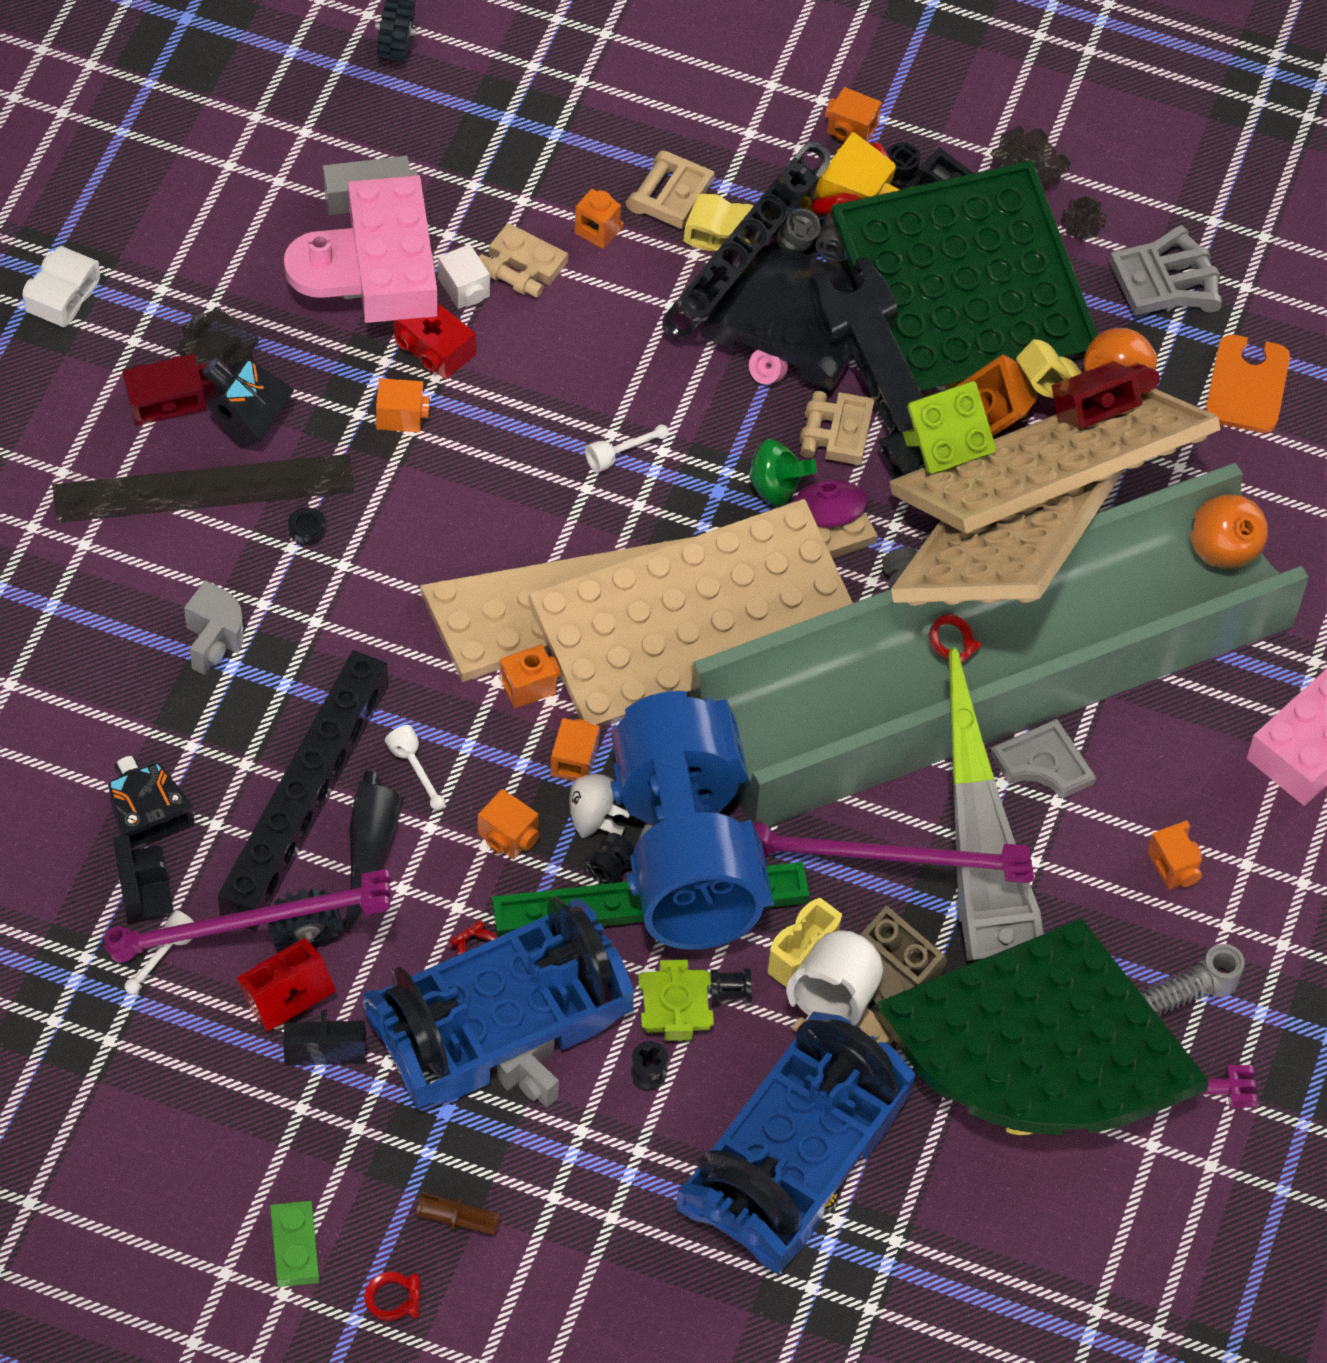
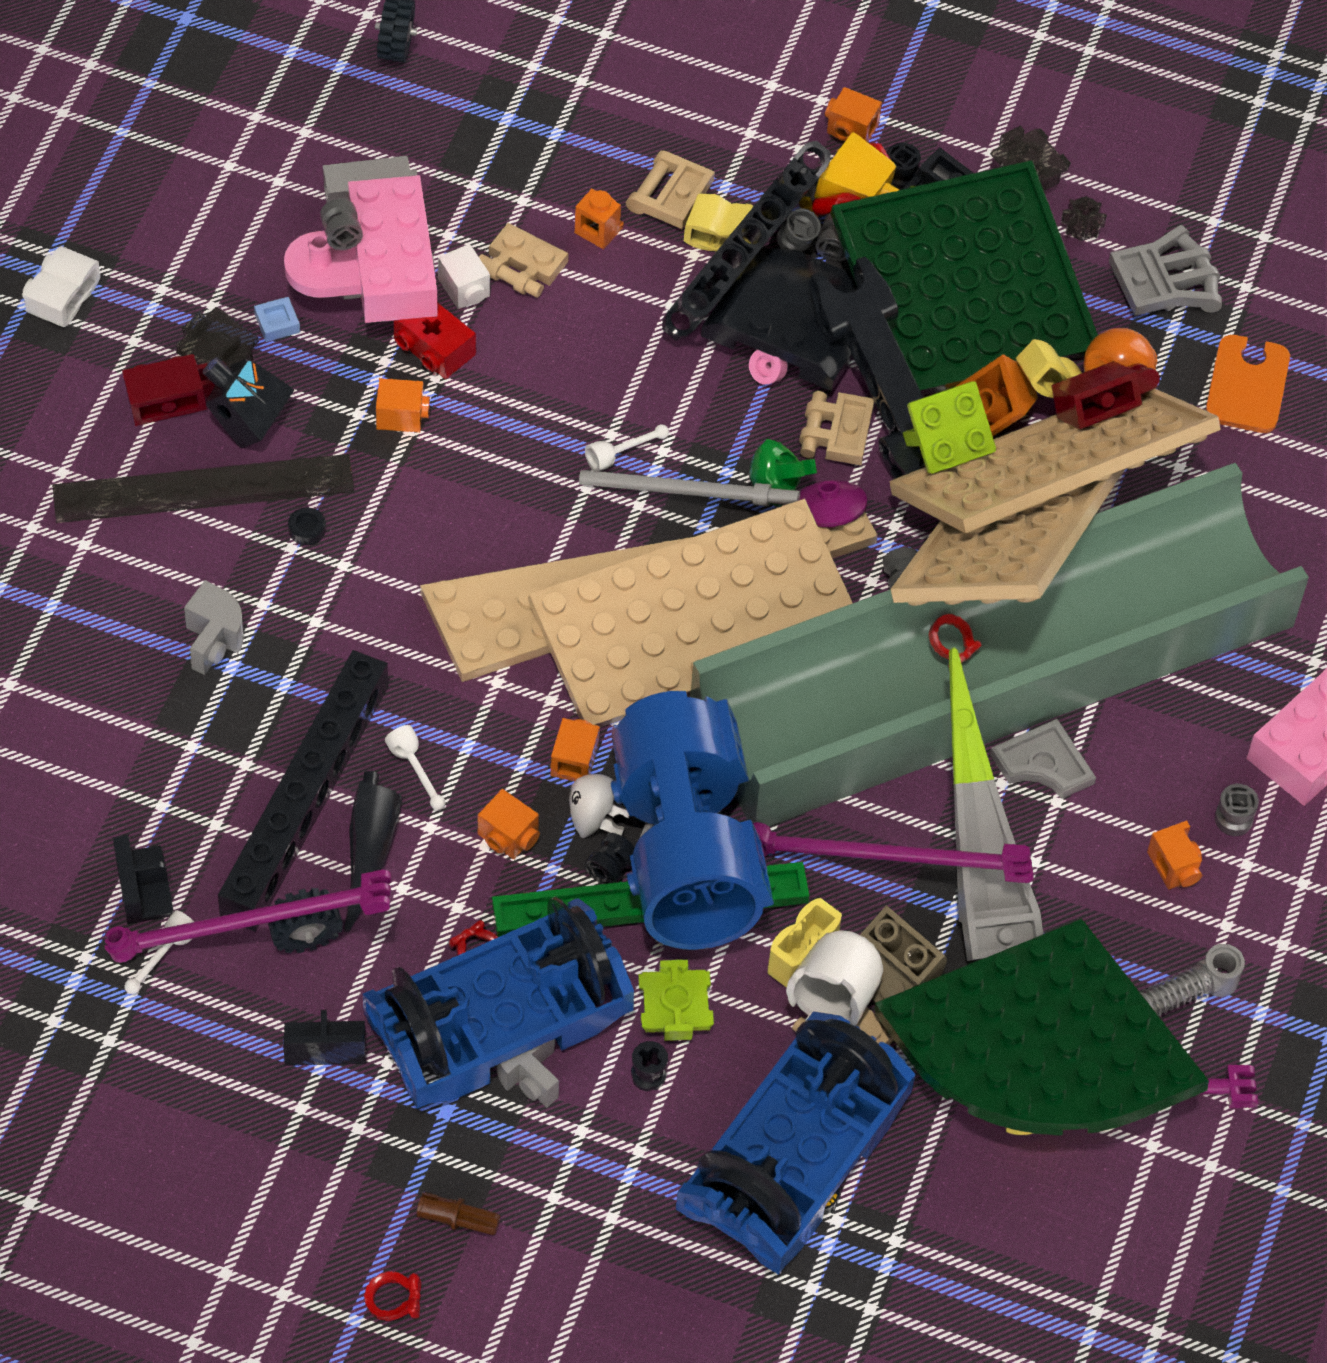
(147, 803): black torso -> none
(277, 319): none -> light blue tile
(286, 984): red brick -> none
(294, 1243): bright green plate -> none
(341, 224): none -> dark grey wheel
(529, 676): orange brick -> none
(731, 986): black bush -> none
(760, 494): none -> light grey bar
(1229, 531): orange cylinder -> none
(1236, 809): none -> flat silver wheel

